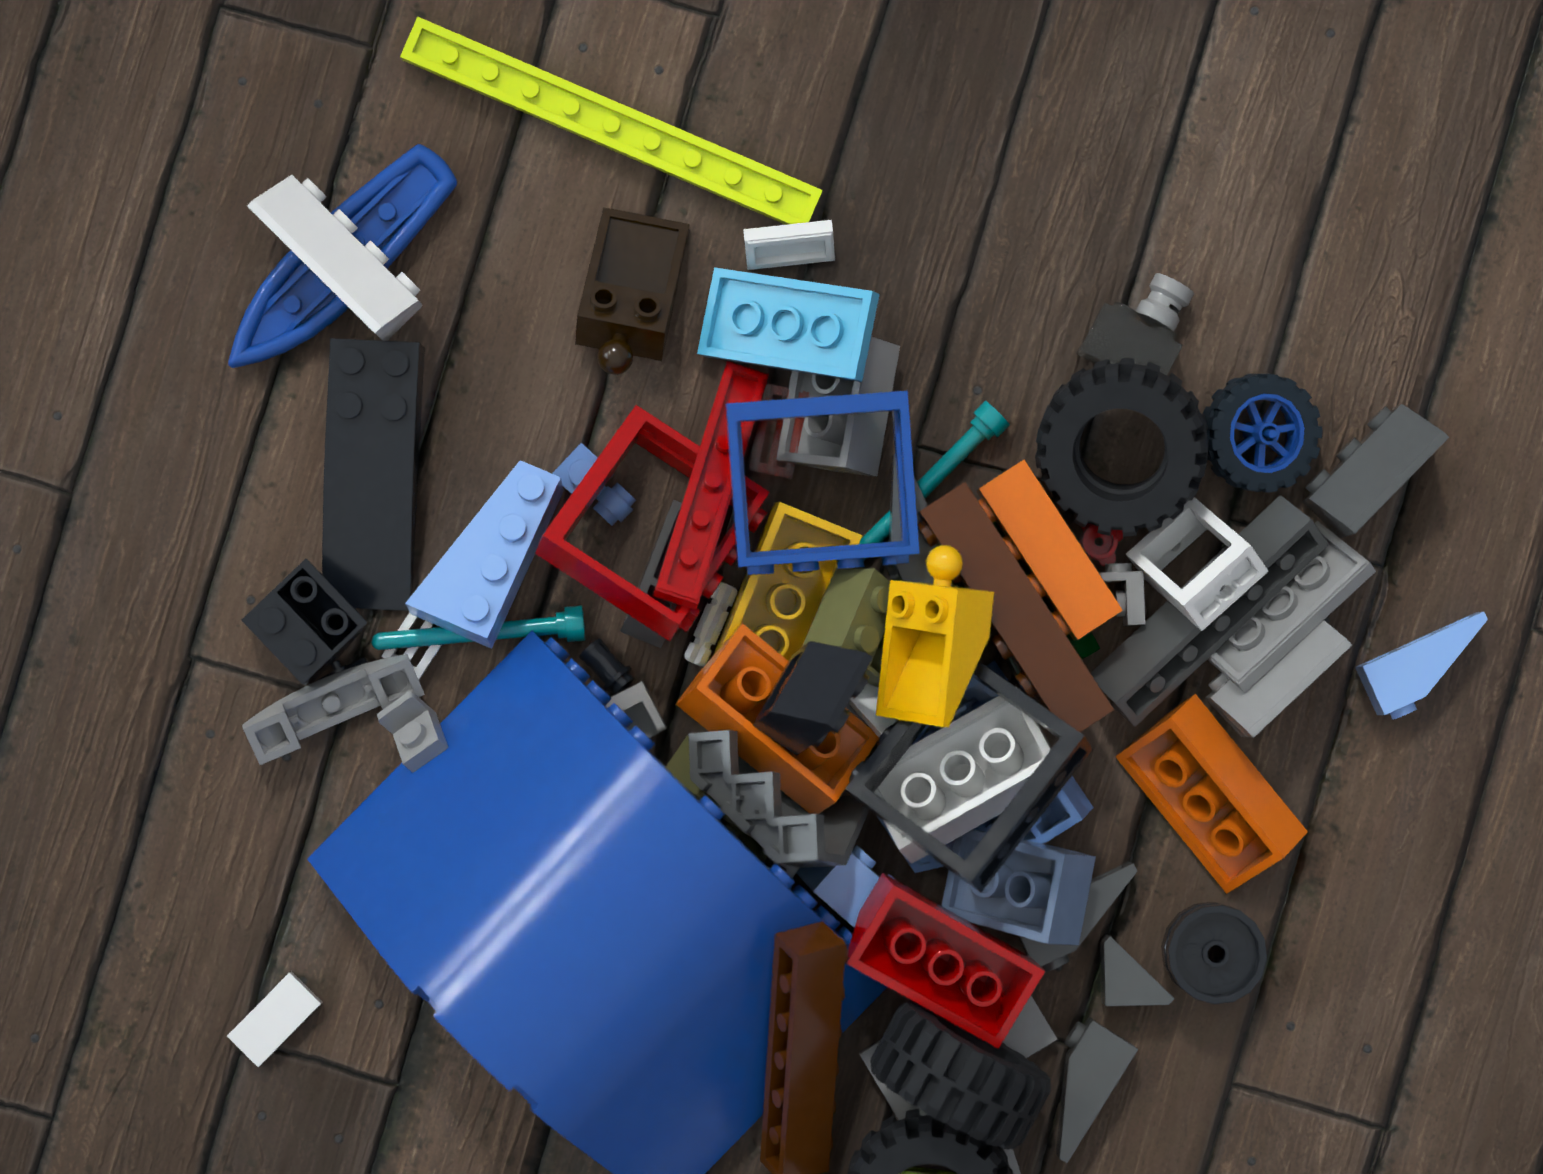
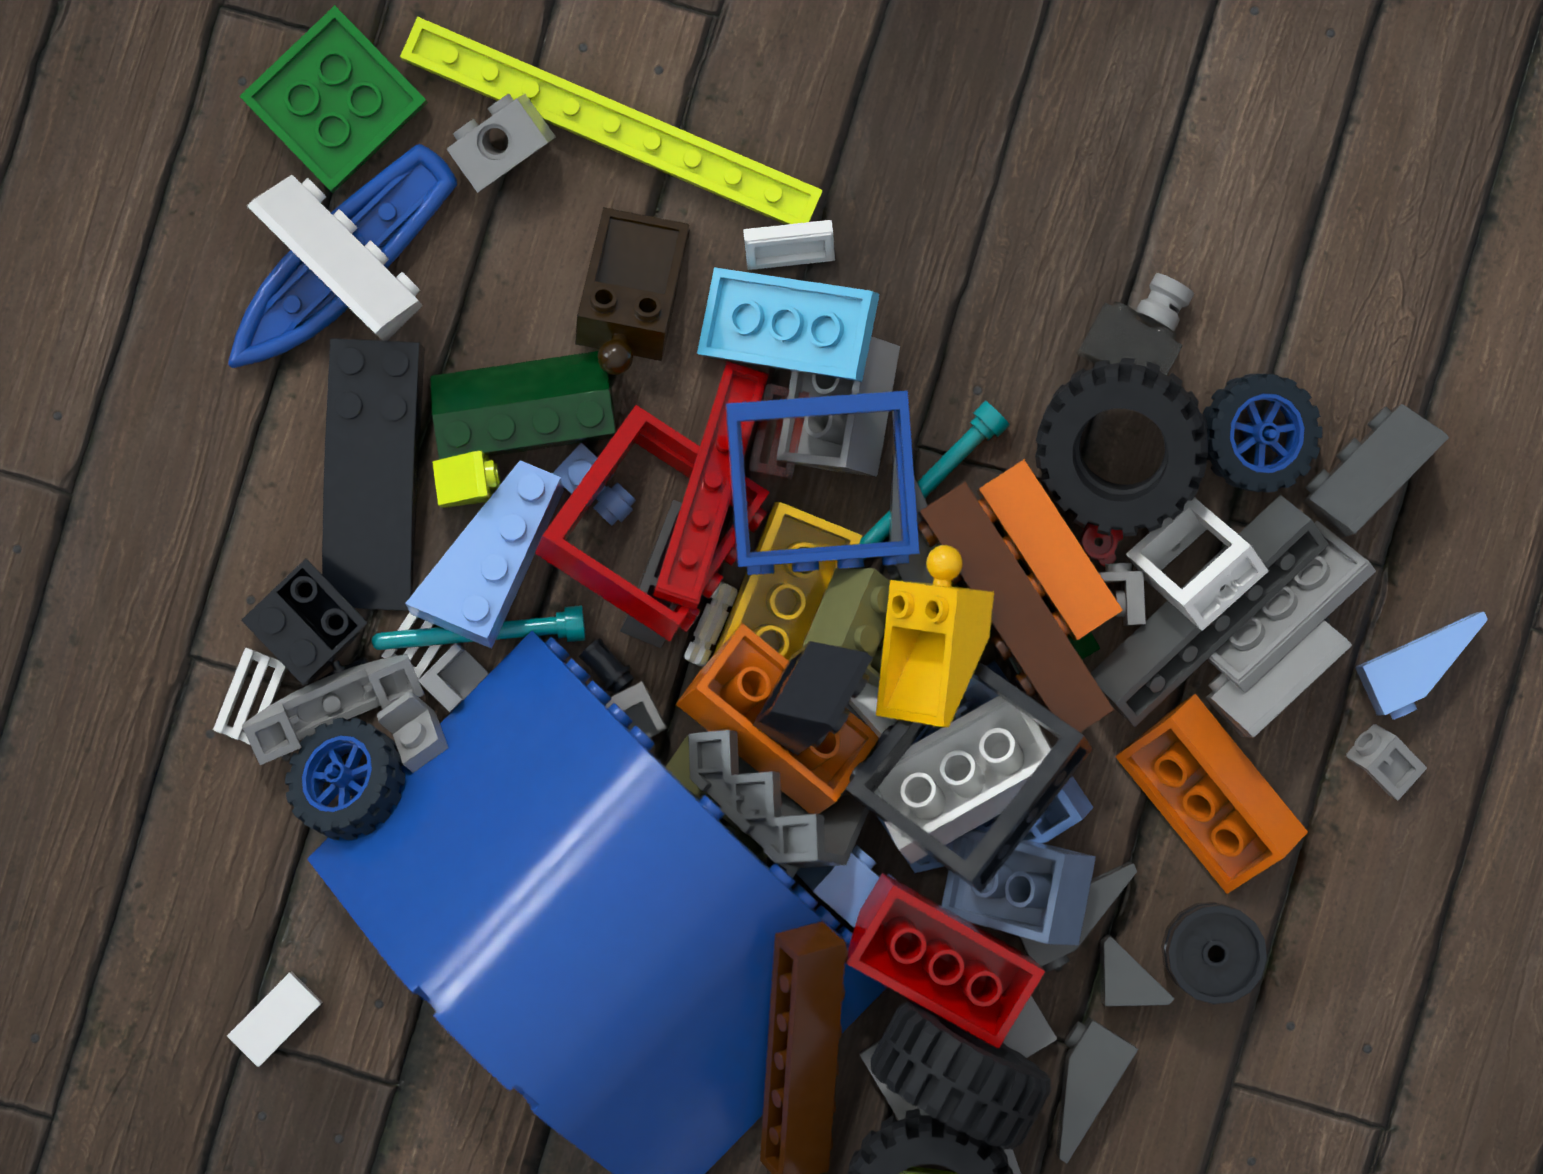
(235, 688): none -> white tile
(321, 762): none -> black wheel
(333, 99): none -> green plate
(453, 677): none -> light grey panel
(465, 479): none -> neon yellow slope
(522, 406): none -> dark green slope
(525, 135): none -> light grey brick
(1386, 760): none -> light grey bracket

